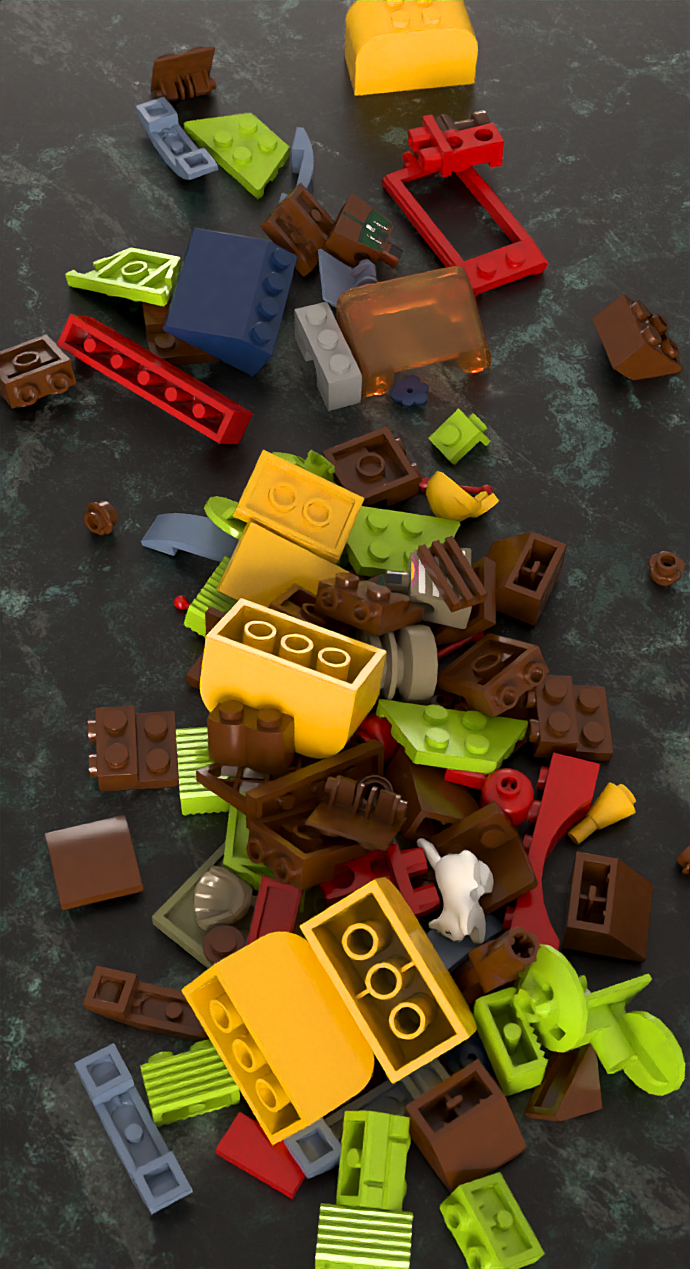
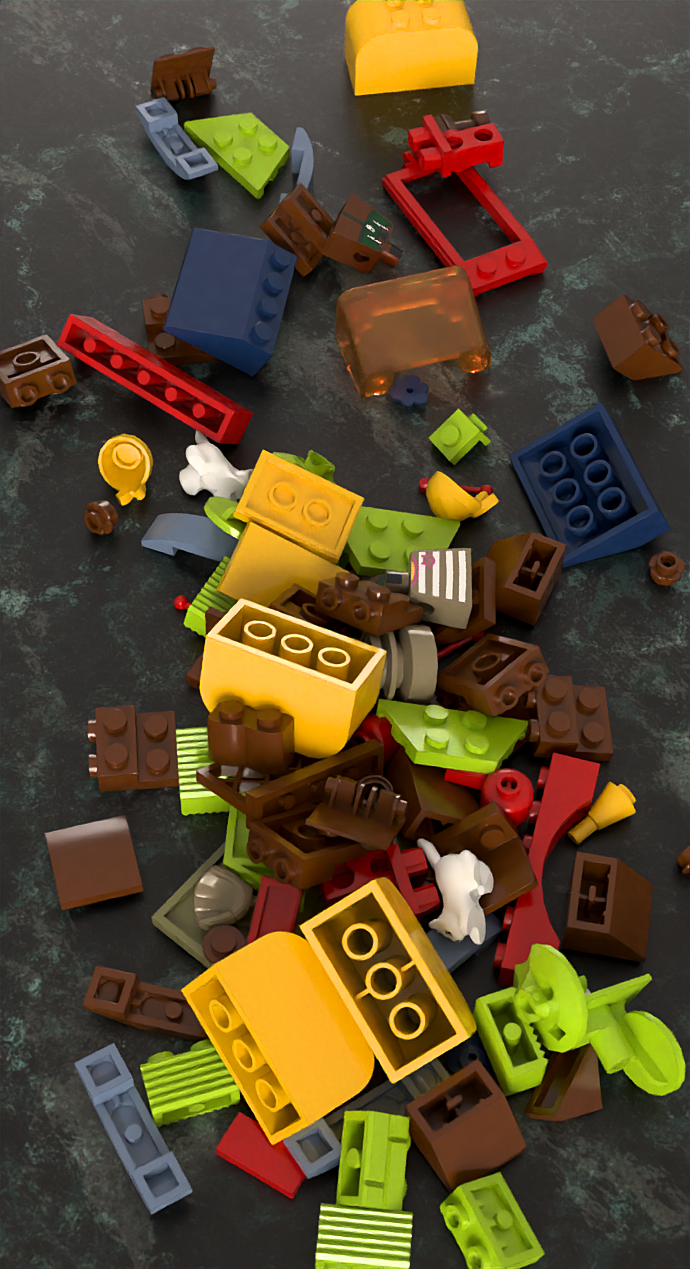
(126, 466): none -> yellow piece
(132, 275): lime wing -> none
(212, 471): none -> white animal
(335, 366): light grey arch -> none
(338, 277): sand blue hinge -> none
(375, 468): reddish brown plate -> none
(458, 572): reddish brown tile -> none
(496, 964): reddish brown piece -> none
(589, 488): none -> dark blue slope

